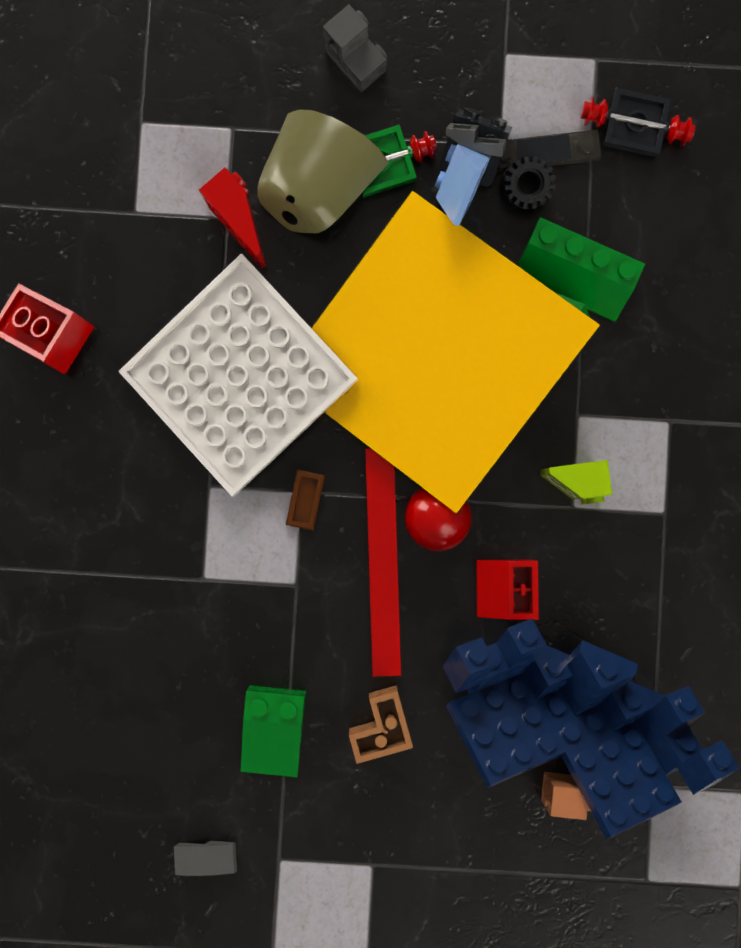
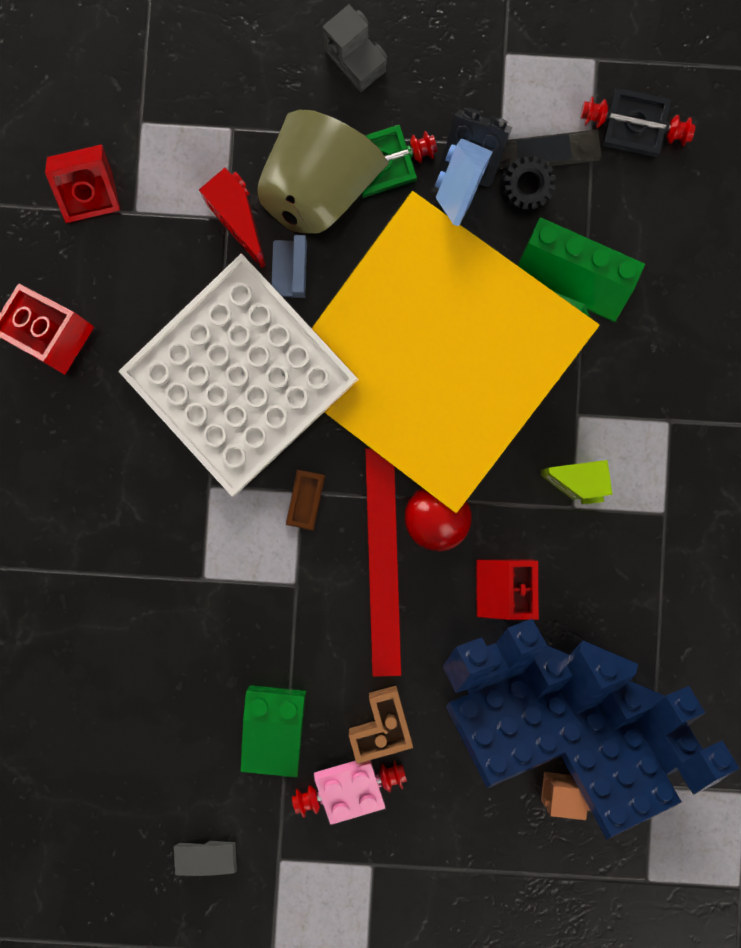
(82, 183): none -> red slope
(290, 267): none -> sand blue panel
(349, 790): none -> bright pink plate
(468, 137): dark grey slope -> none

